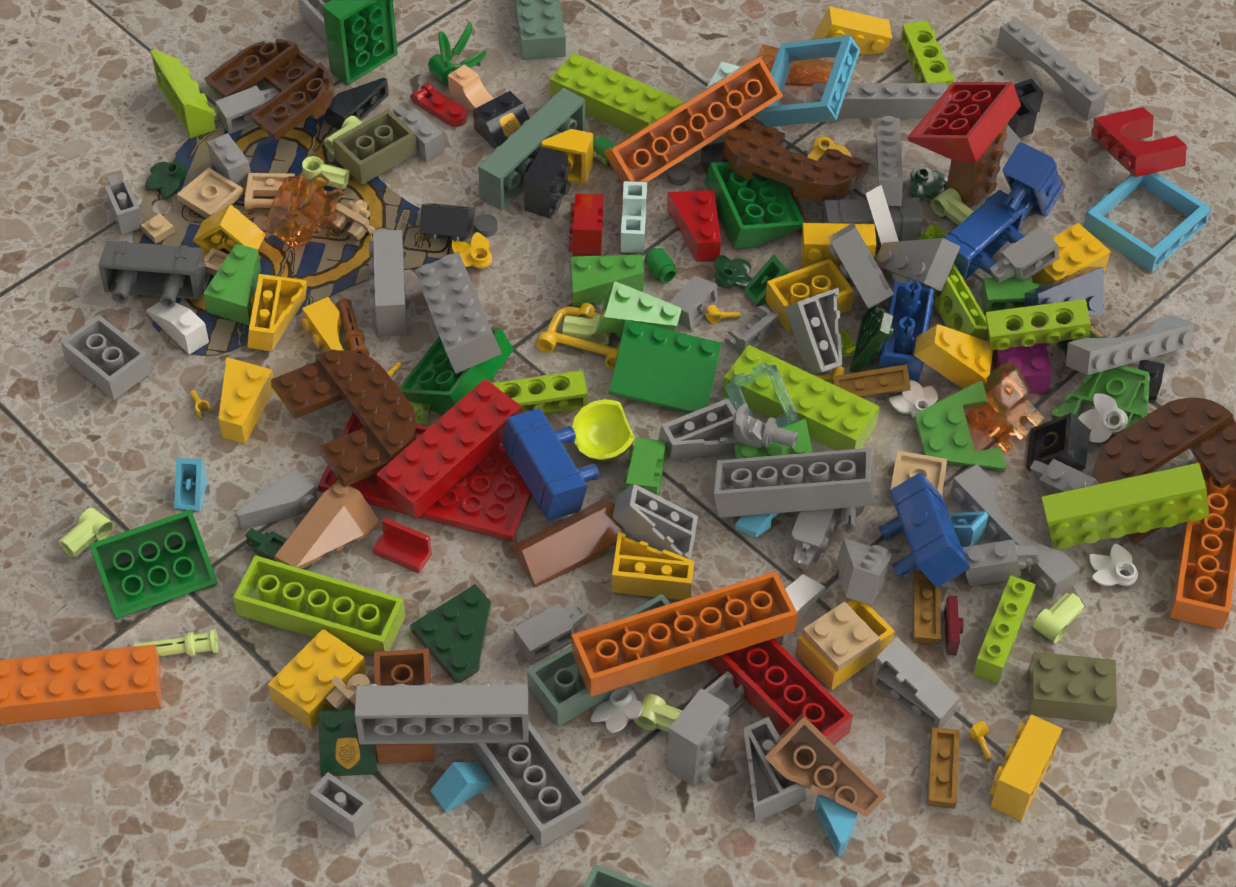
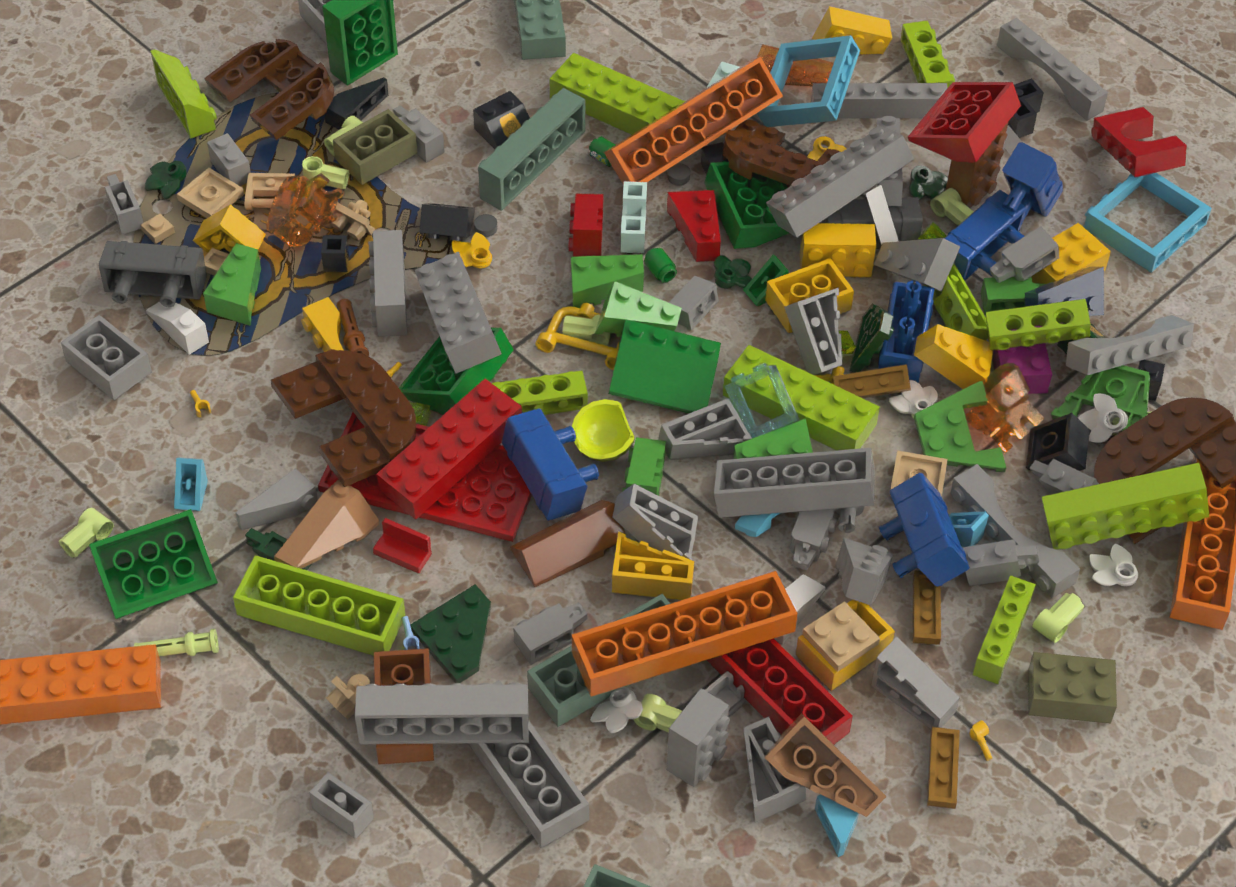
(236, 109): light grey hinge -> none
(243, 398): yellow wedge -> none
(274, 309): yellow wedge -> none
(307, 678): yellow brick -> none
(335, 253): none -> black brick
(341, 748): dark green slope -> none
(410, 640): none -> light blue hand
(439, 105): red plate -> none
(441, 65): green plant -> none
(460, 784): medium azure slope -> none
(467, 88): light nougat arch -> none
(546, 182): black brick -> none
(579, 148): yellow slope -> none
(715, 316): yellow hand -> none
(754, 331): light grey hinge -> none
(758, 434): light grey piece -> none
(839, 180): none -> light grey brick
(859, 265): light grey wedge -> none
(953, 625): dark red plate -> none
(1024, 766): yellow brick -> none

